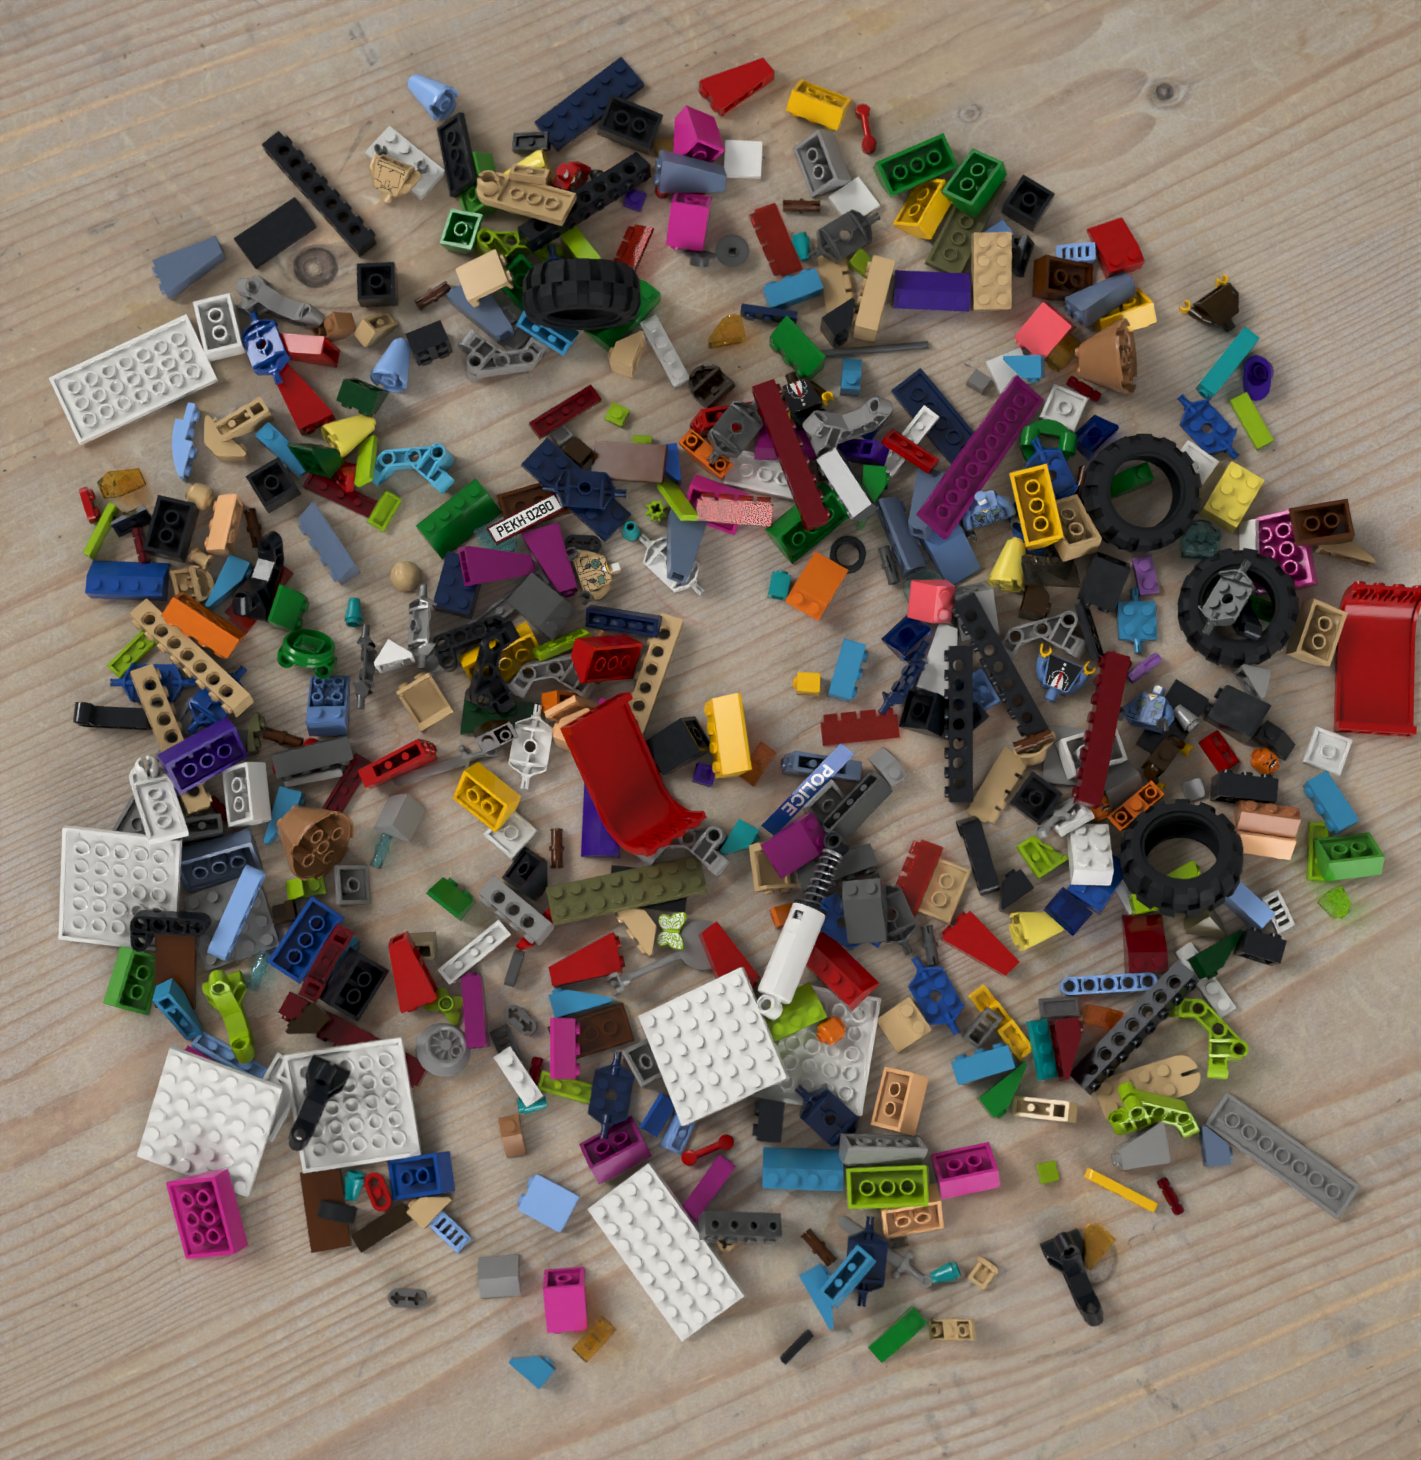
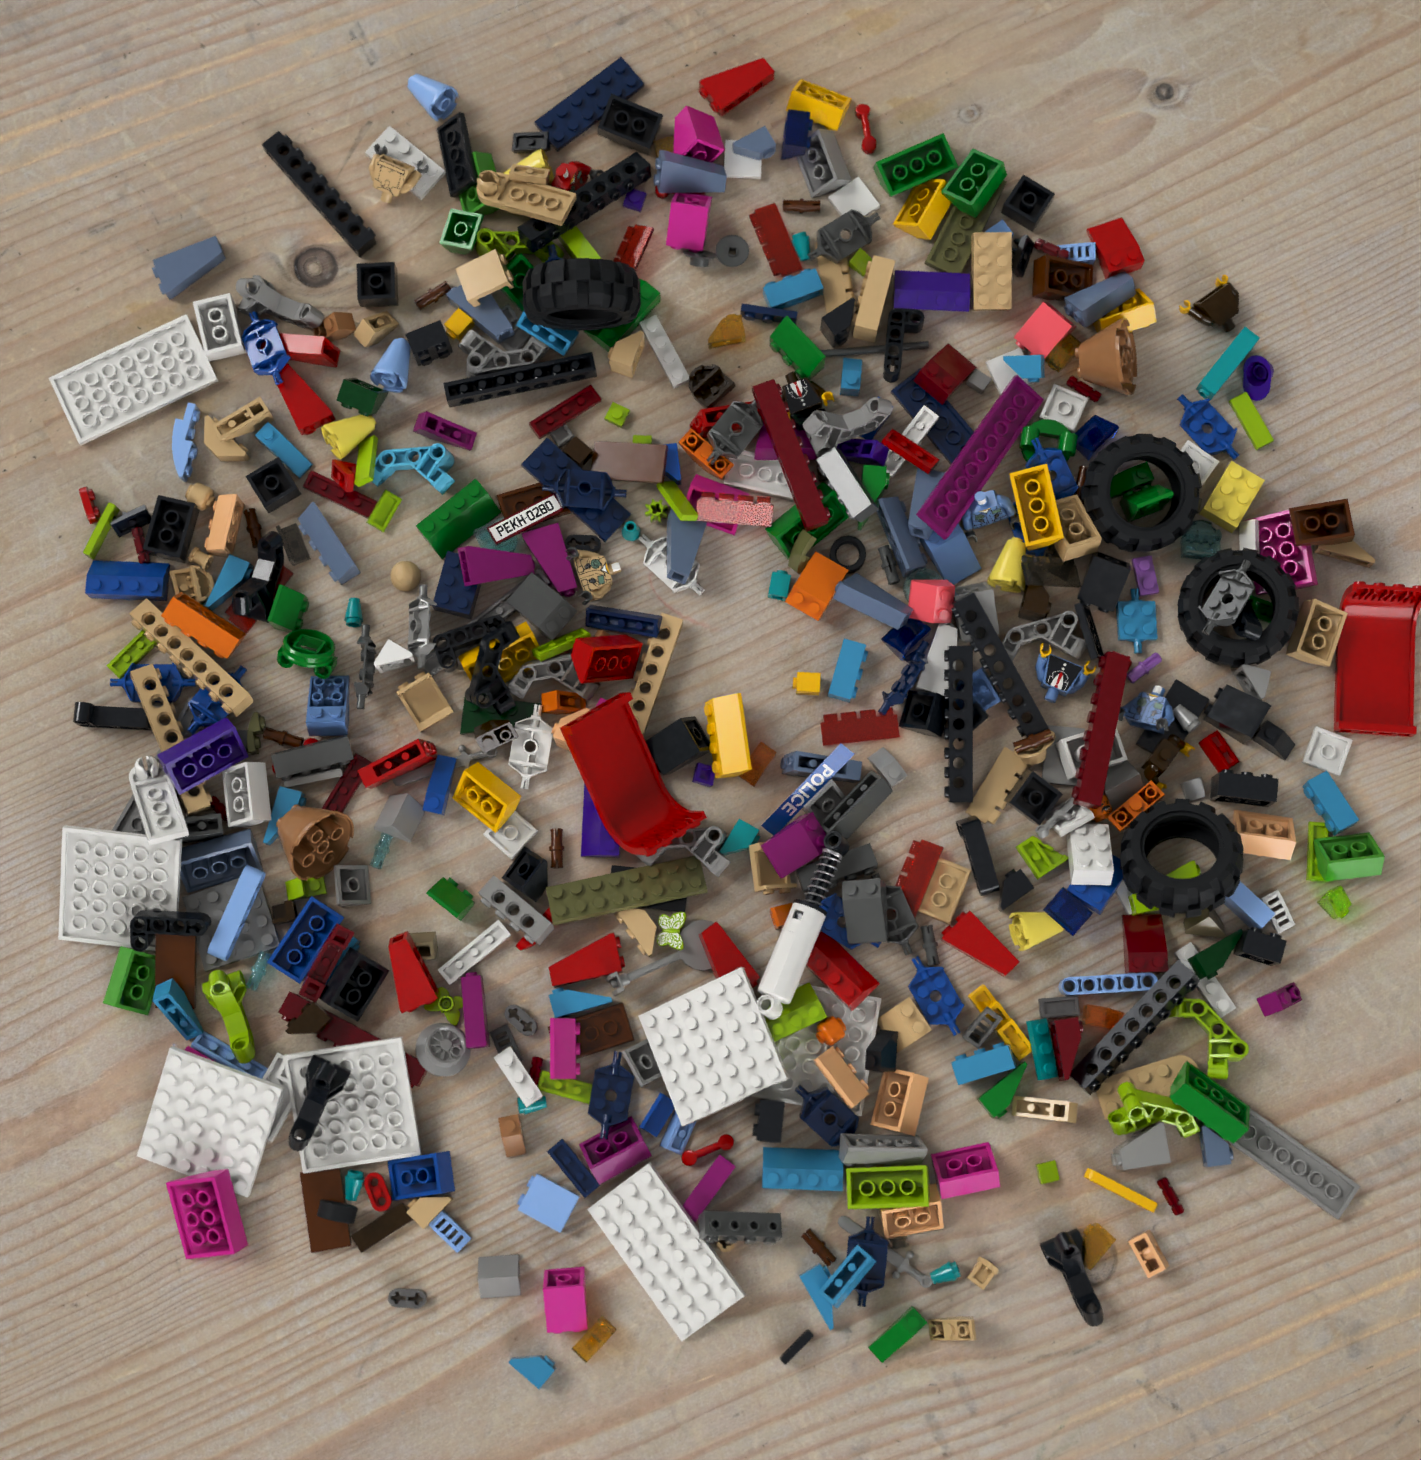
(120, 482): clear yellow slope -> none
(275, 232): black tile -> none
(293, 544): none -> clear smoke panel
(317, 458): dark green slope -> none
(440, 785): none -> blue slope
(444, 431): none -> magenta slope
(458, 325): none -> yellow brick
(514, 968): dark grey beam -> none
(520, 379): none -> black brick
(568, 707): light nougat tile -> none
(573, 1168): none -> dark blue plate
(755, 145): none -> sand blue slope
(796, 134): none -> clear blue slope
(798, 557): none -> olive slope
(842, 1076): none -> light nougat slope
(872, 600): none -> sand blue slope
(882, 1052): none -> black slope
(895, 345): none -> black beam
(944, 373): none -> dark red slope
(1051, 249): none -> dark red axle
(1145, 502): none -> green slope
(1148, 1253): none -> light nougat brick
(1210, 1103): none -> green slope
(1264, 761): orange head -> none
(1266, 818): nougat slope -> none
(1279, 999): none -> magenta slope

